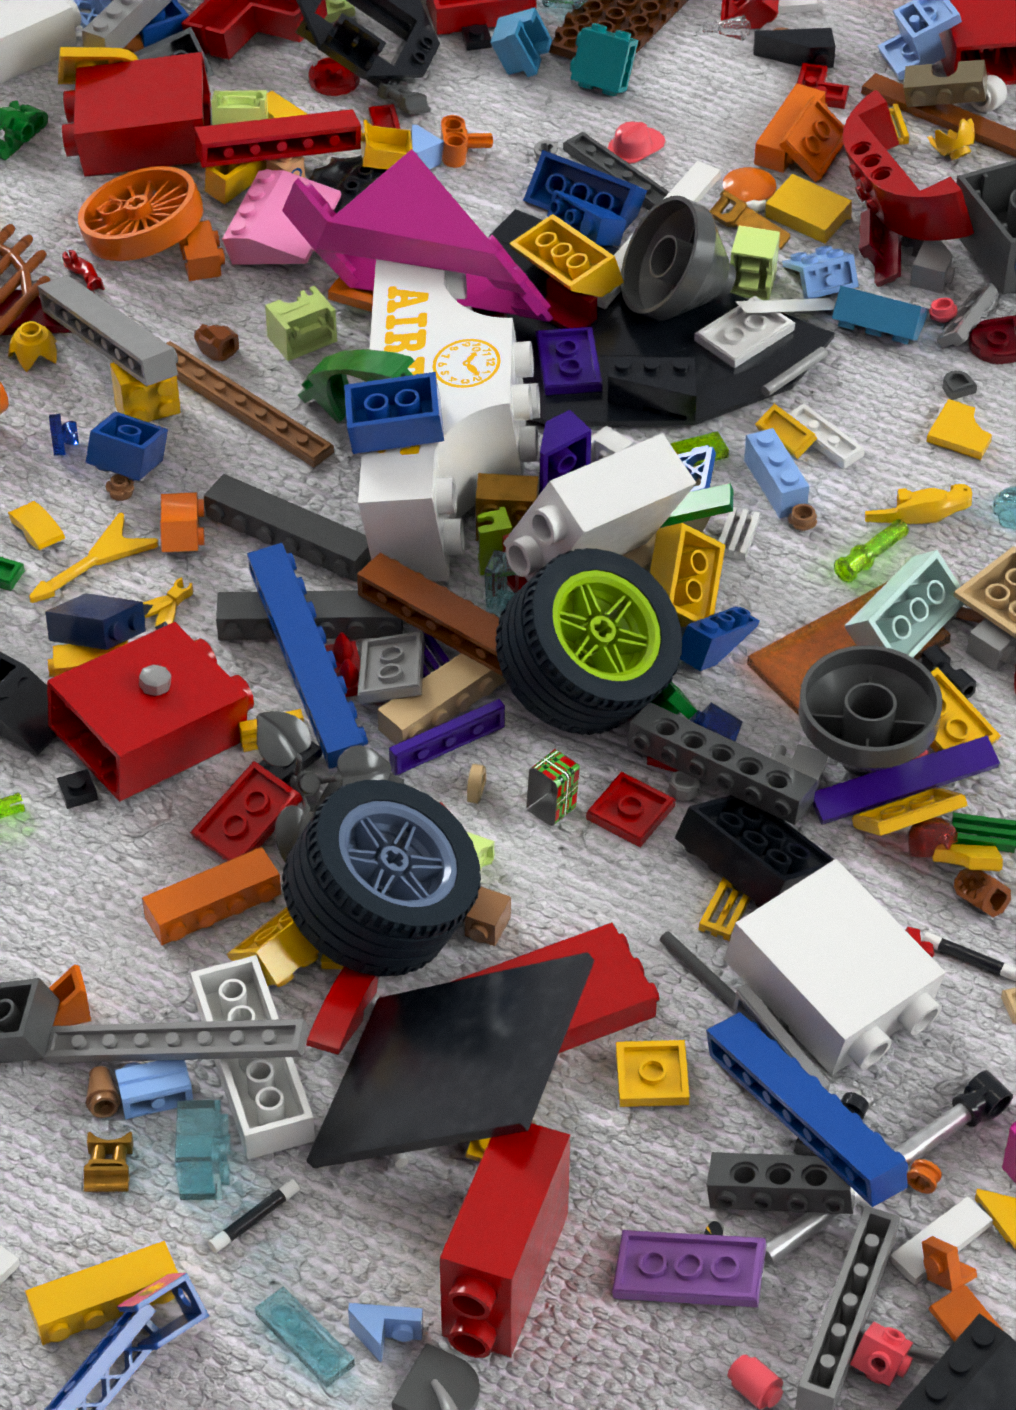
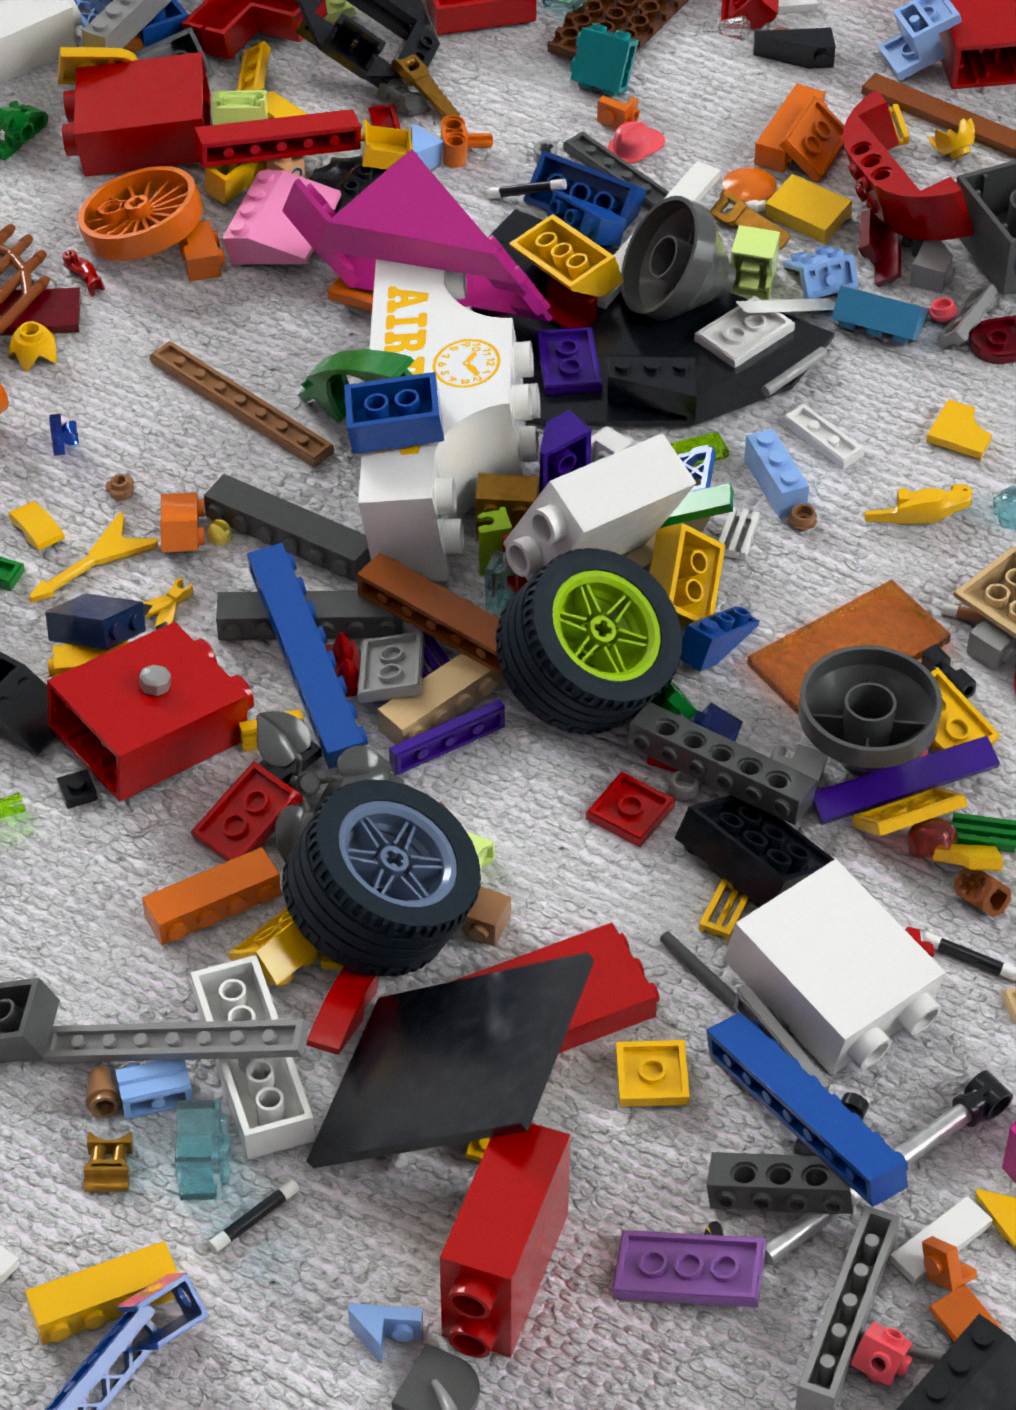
(73, 999): orange slope -> none
(108, 330): light grey brick -> none
(126, 446): blue brick -> none
(144, 401): yellow brick -> none
(216, 341): dark orange rock -> none
(219, 533): none -> light yellow hinge
(254, 67): none -> yellow plate
(301, 325): yellowish green piece -> none
(305, 1336): clear light blue plate -> none
(332, 78): red tile -> none
(423, 83): none -> pearl gold piece
(476, 37): black plate -> none
(476, 783): tan tile -> none
(520, 41): dark azure plate -> none
(528, 188): none -> black bar
(560, 777): piece -> none
(614, 113): none -> orange bracket
(755, 1382): coral brick -> none
(790, 431): yellow tile -> none
(815, 77): red tile -> none
(863, 556): clear neon green pin -> none
(908, 606): light aqua slope -> none
(924, 1176): orange bush -> none
(958, 384): dark grey tile -> none
(963, 86): dark tan arch -> none
(995, 95): white head -> none

